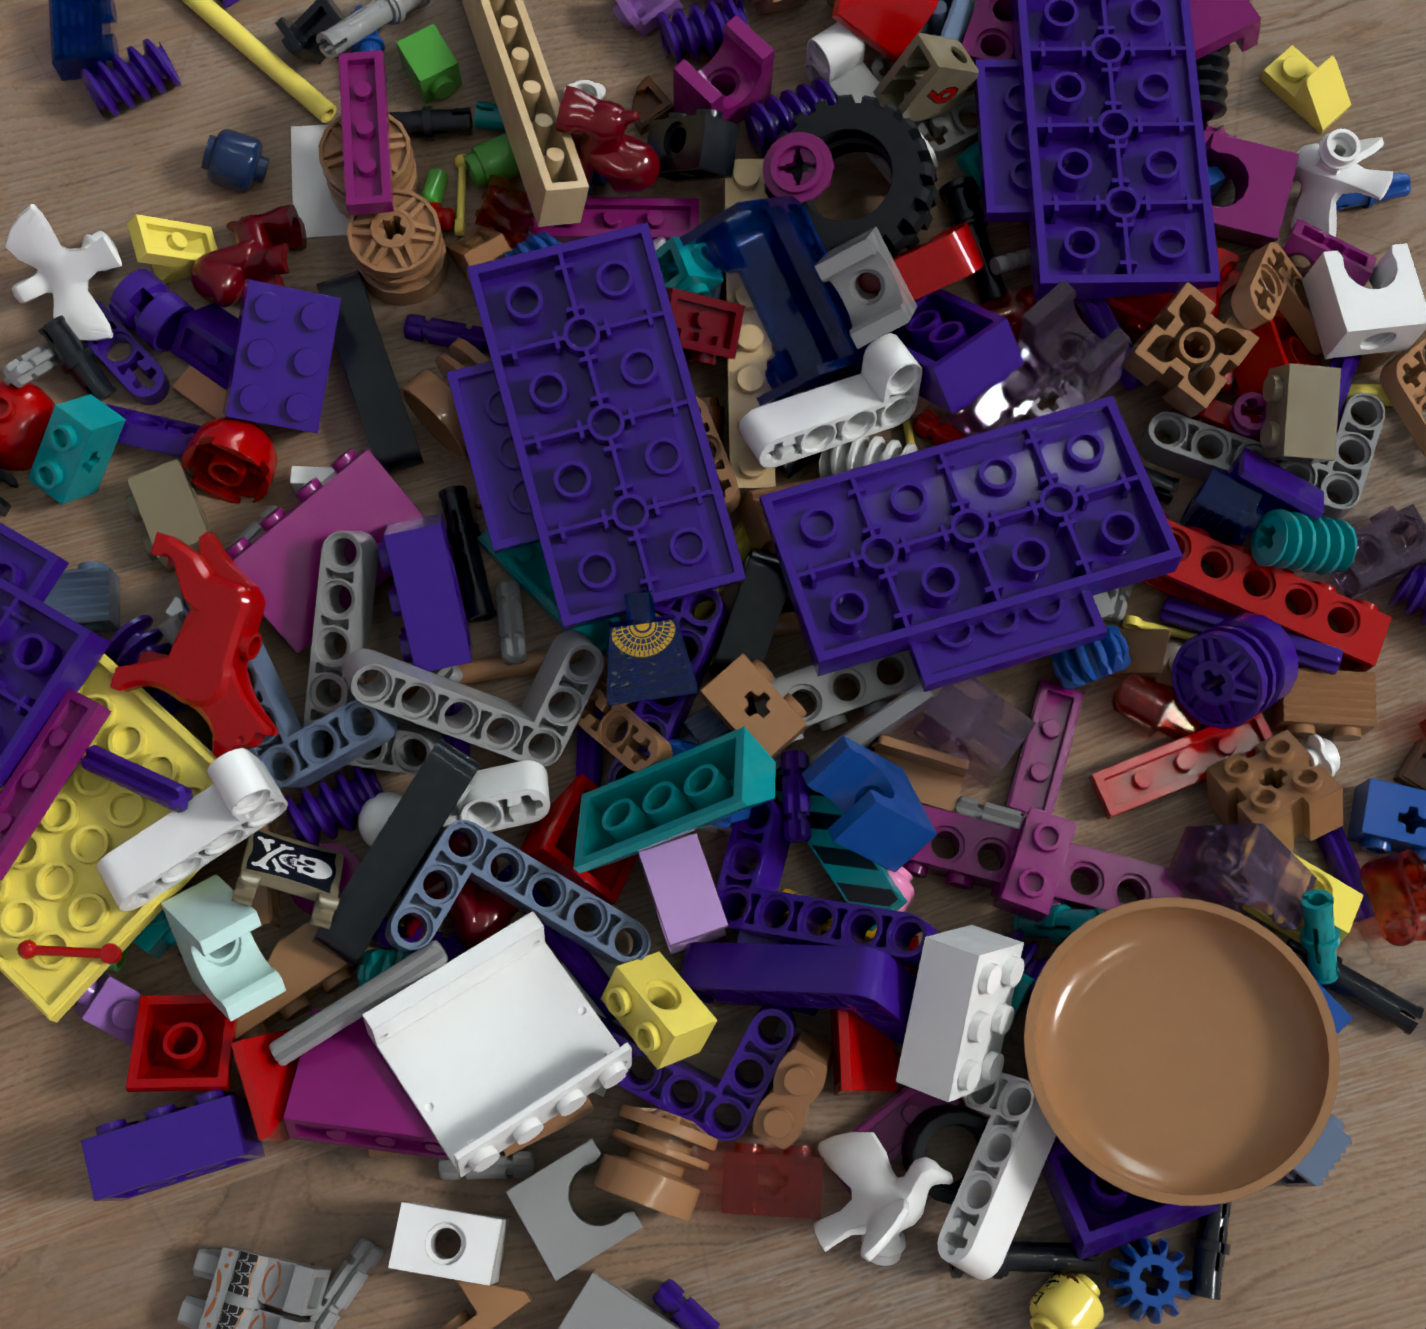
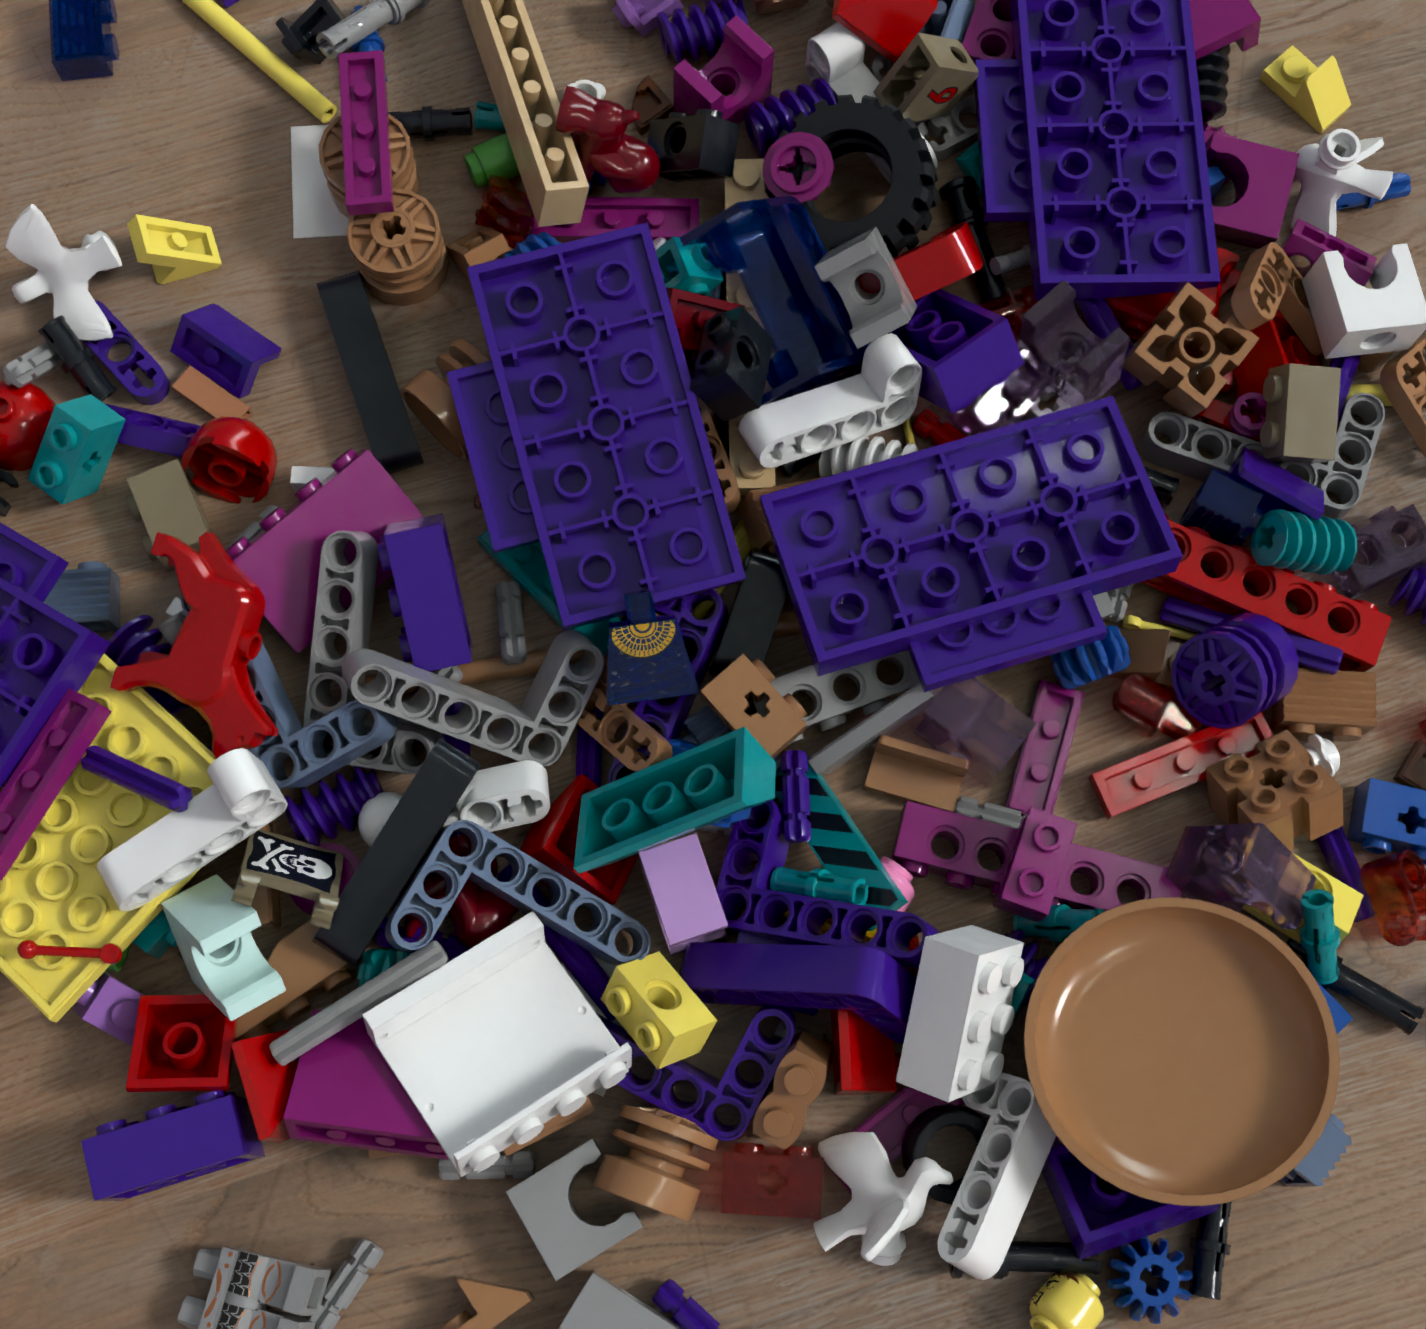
(130, 78): dark purple piece -> none
(149, 307): dark purple wheel -> none
(234, 160): dark blue head -> none
(257, 255): dark red animal -> none
(281, 356): dark purple brick -> none
(429, 64): bright green brick -> none
(433, 191): bright green arm -> none
(443, 332): dark purple axle -> none
(461, 194): light yellow hinge -> none
(467, 554): black pin -> none
(480, 1251): white piece -> none
(732, 363): none -> black brick
(820, 884): none -> teal pin
(878, 804): blue piece -> none

